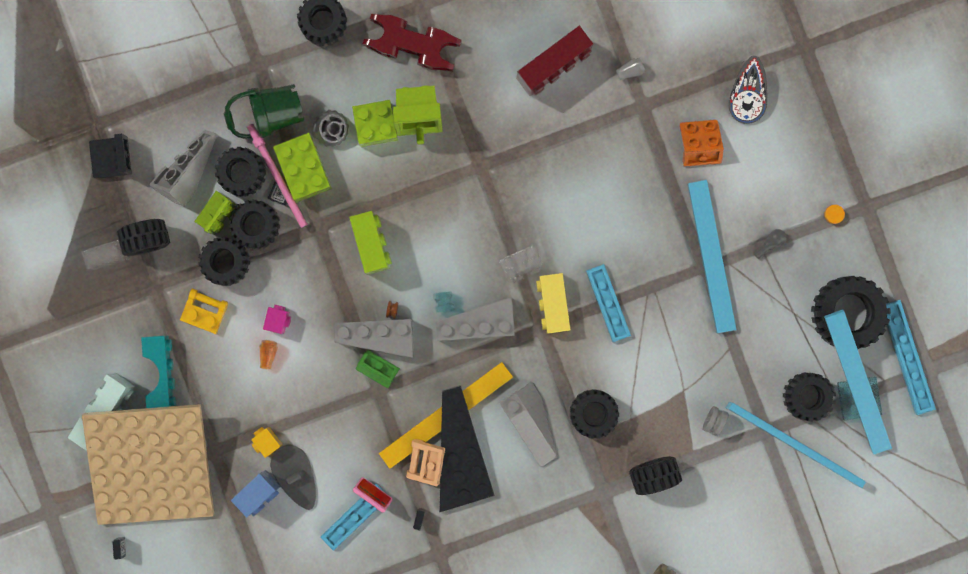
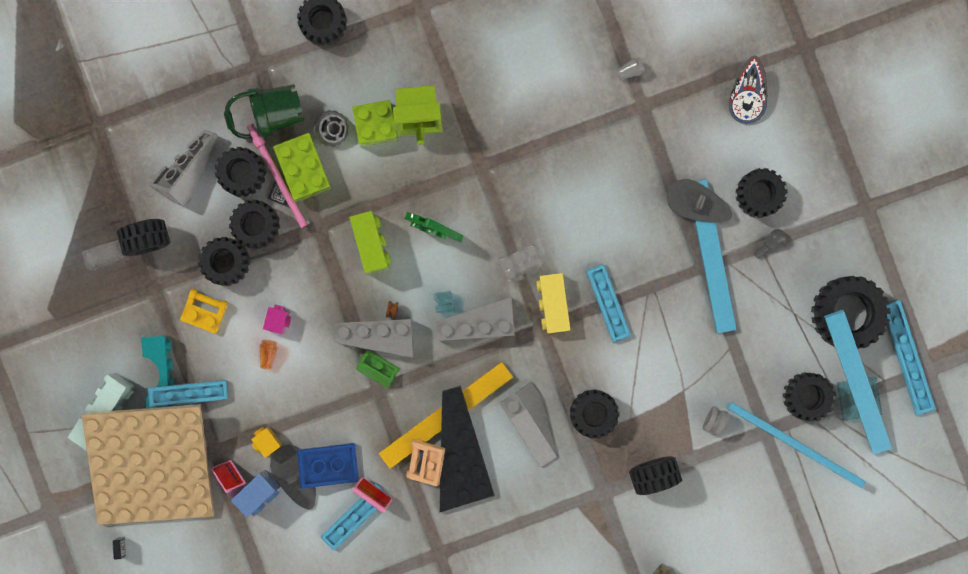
(110, 157): black bracket -> none
(187, 393): none -> medium azure tile
(215, 213): lime bracket -> none
(229, 478): none -> slope
(327, 465): none -> blue tile
(419, 519): black tile -> none
(425, 46): dark red piece -> none
(430, 226): none -> green wing
(555, 60): dark red brick -> none
(697, 202): none -> dark grey shield
(701, 143): orange bracket -> none
(775, 185): none -> black tyre
(834, 214): light orange tile -> none

